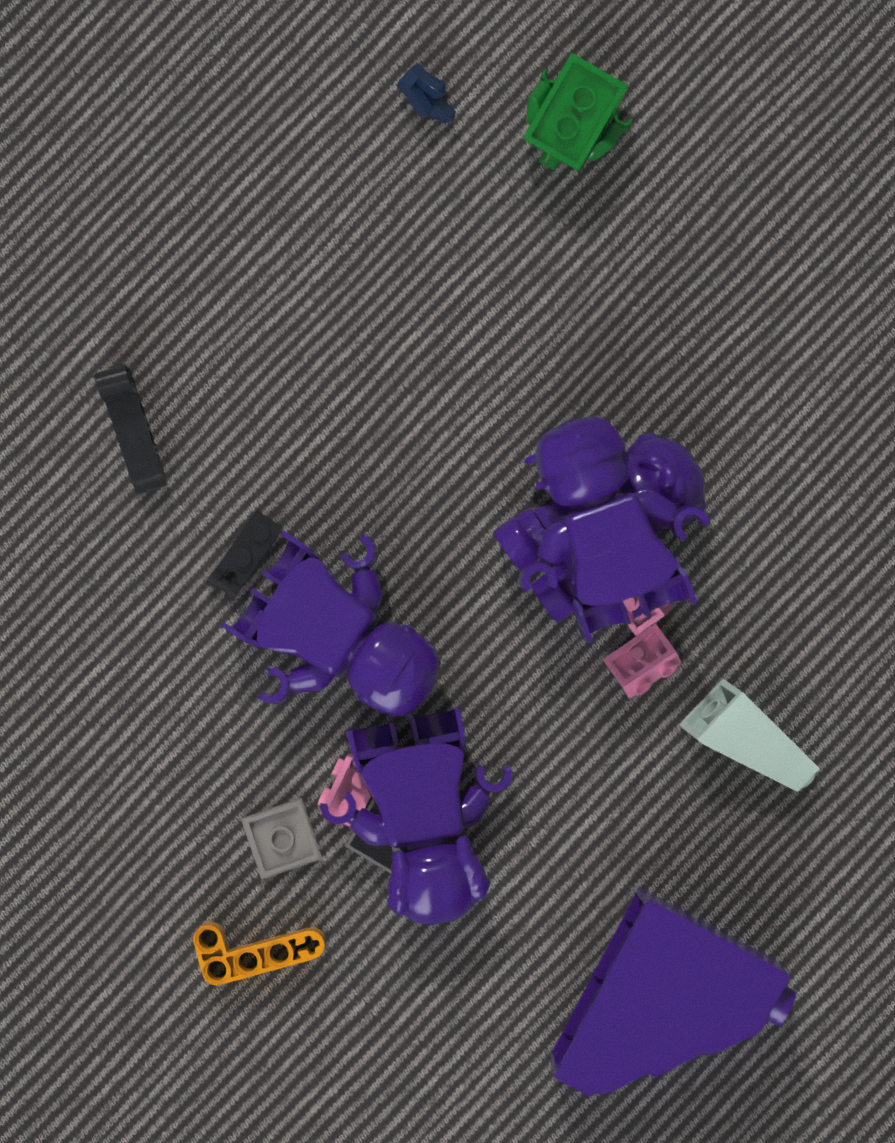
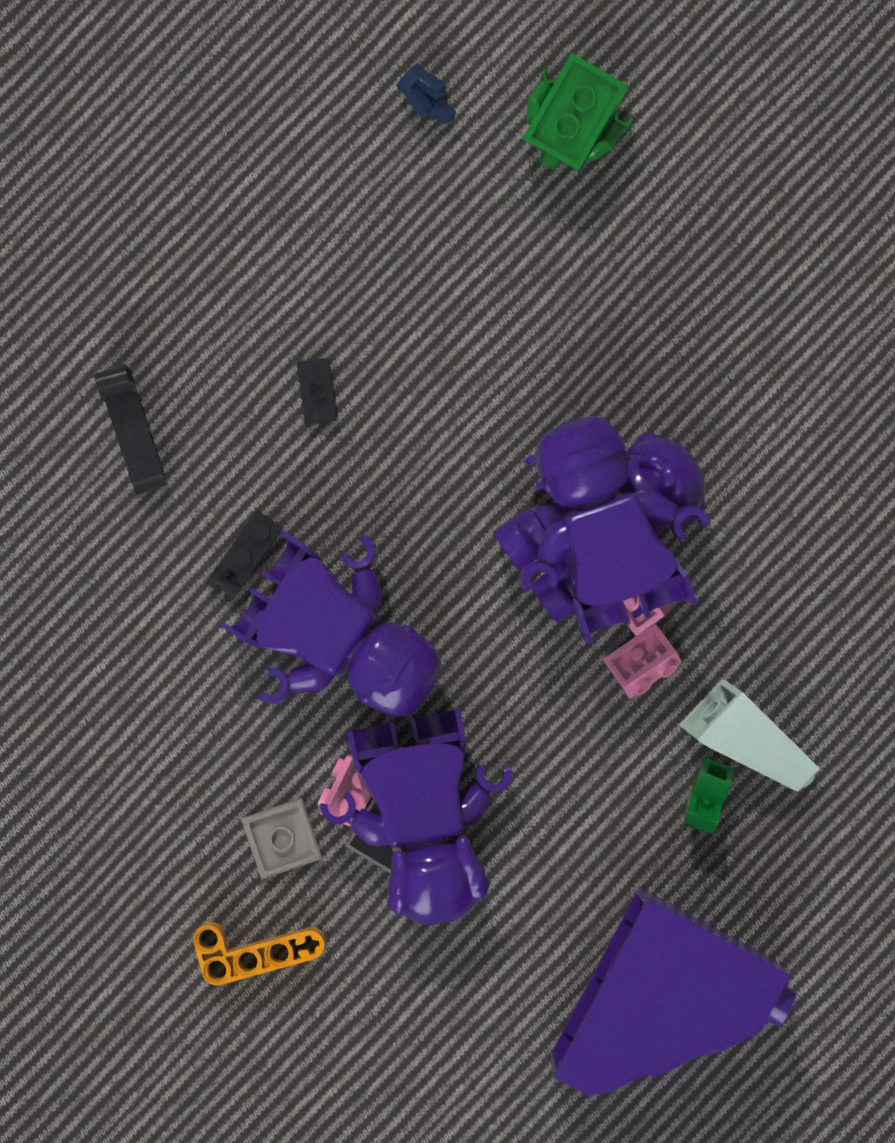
(316, 391): none -> black plate
(708, 795): none -> green brick

